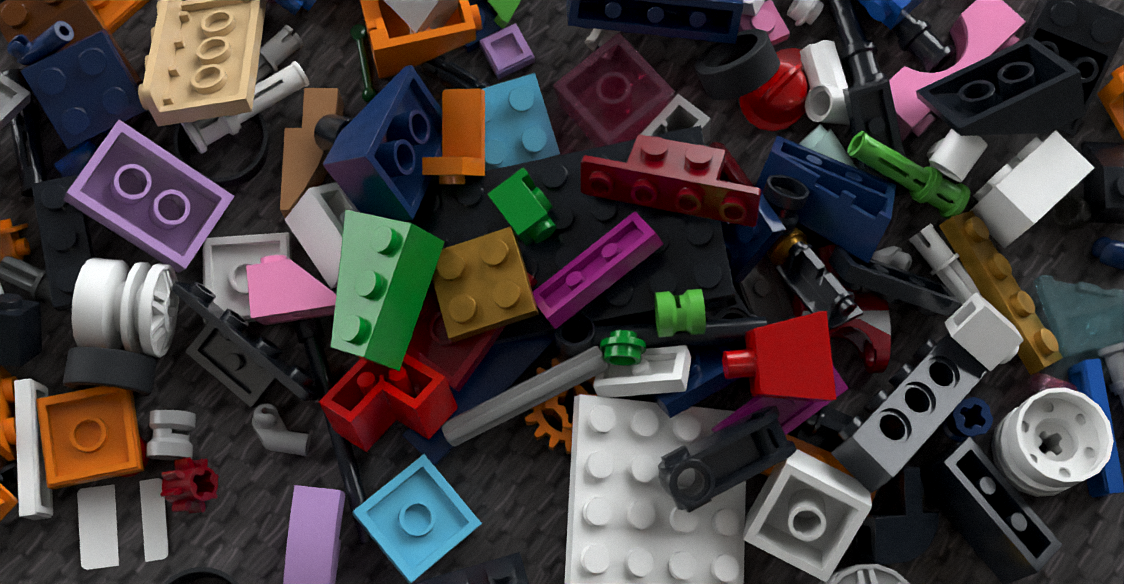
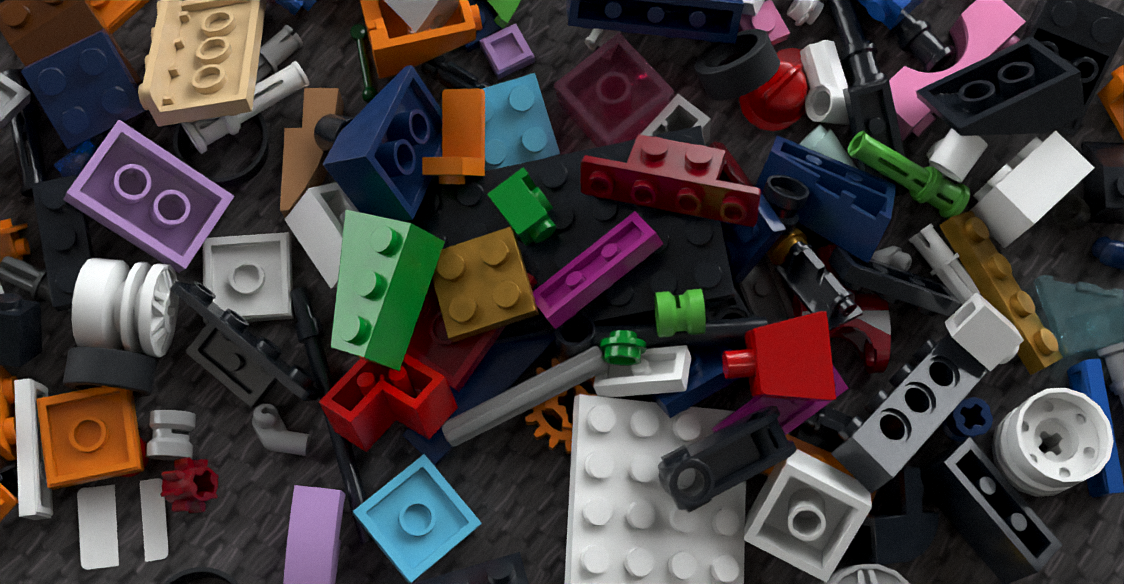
(44, 45): dark blue arm -> none
(286, 292): bright pink slope -> none
(1041, 382): clear pink tile -> none

